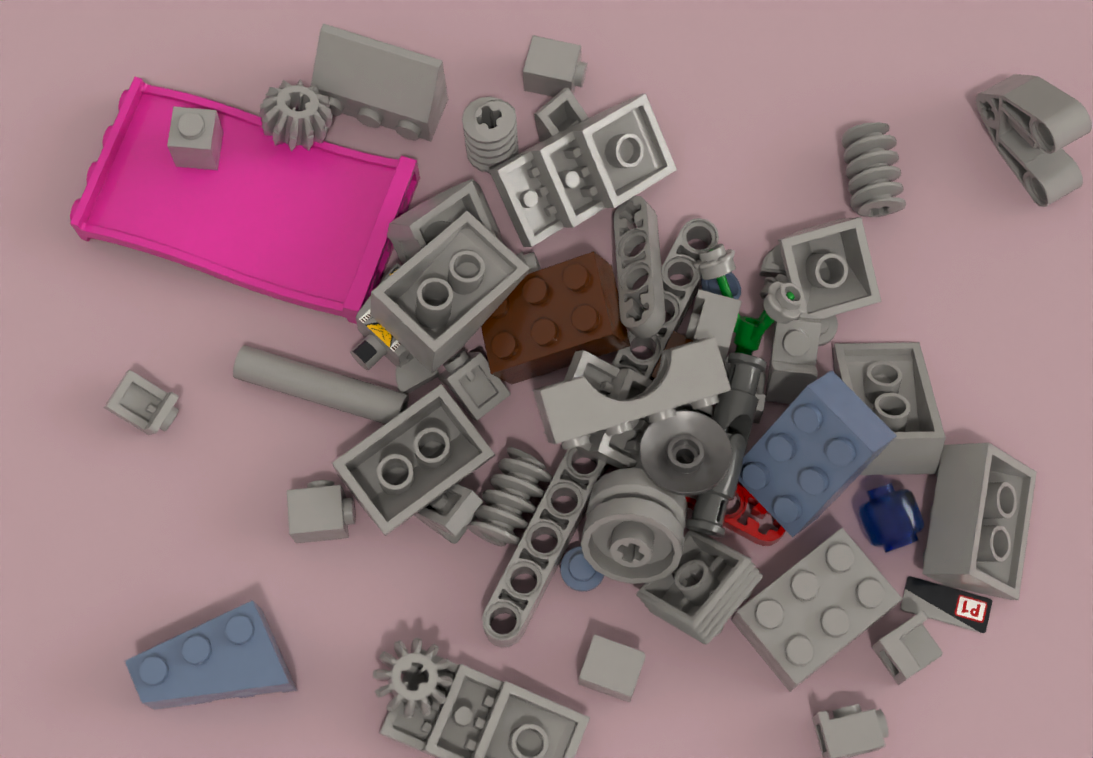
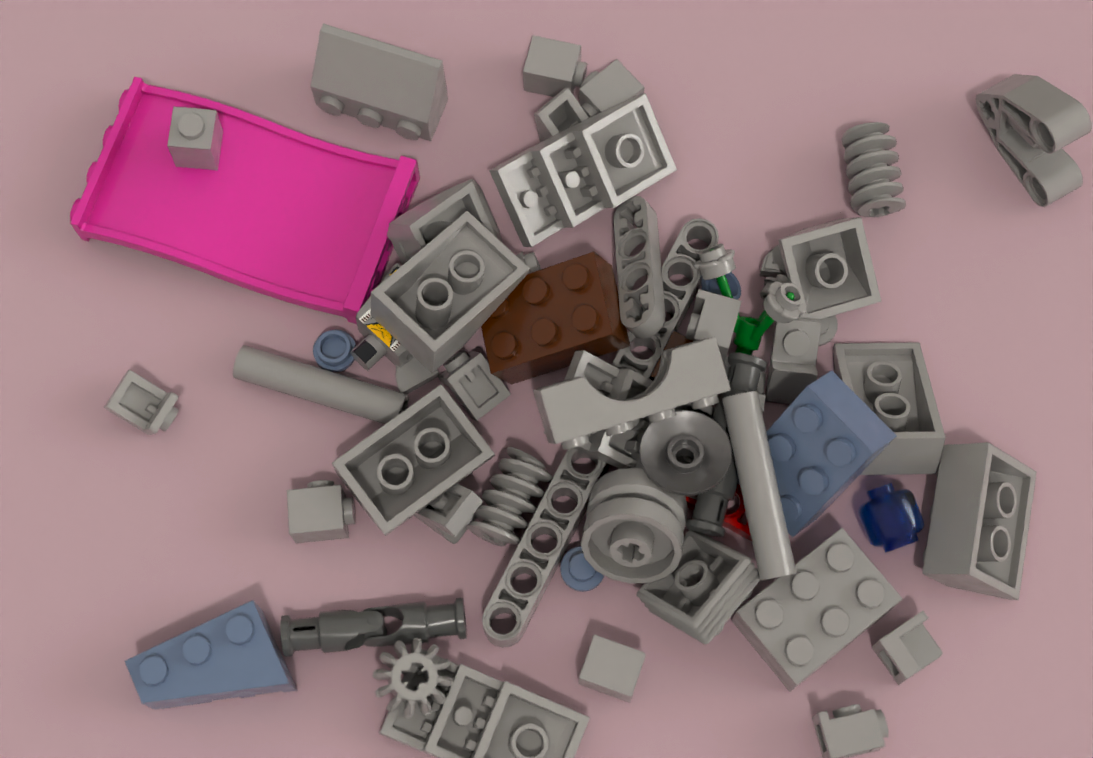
(295, 115): light grey gear -> none
(333, 350): none -> sand blue plate
(351, 629): none -> dark grey piece
(490, 132): light grey piece -> none
(608, 88): none -> light grey brick
(758, 485): none -> light grey piece
(946, 604): sticker -> none

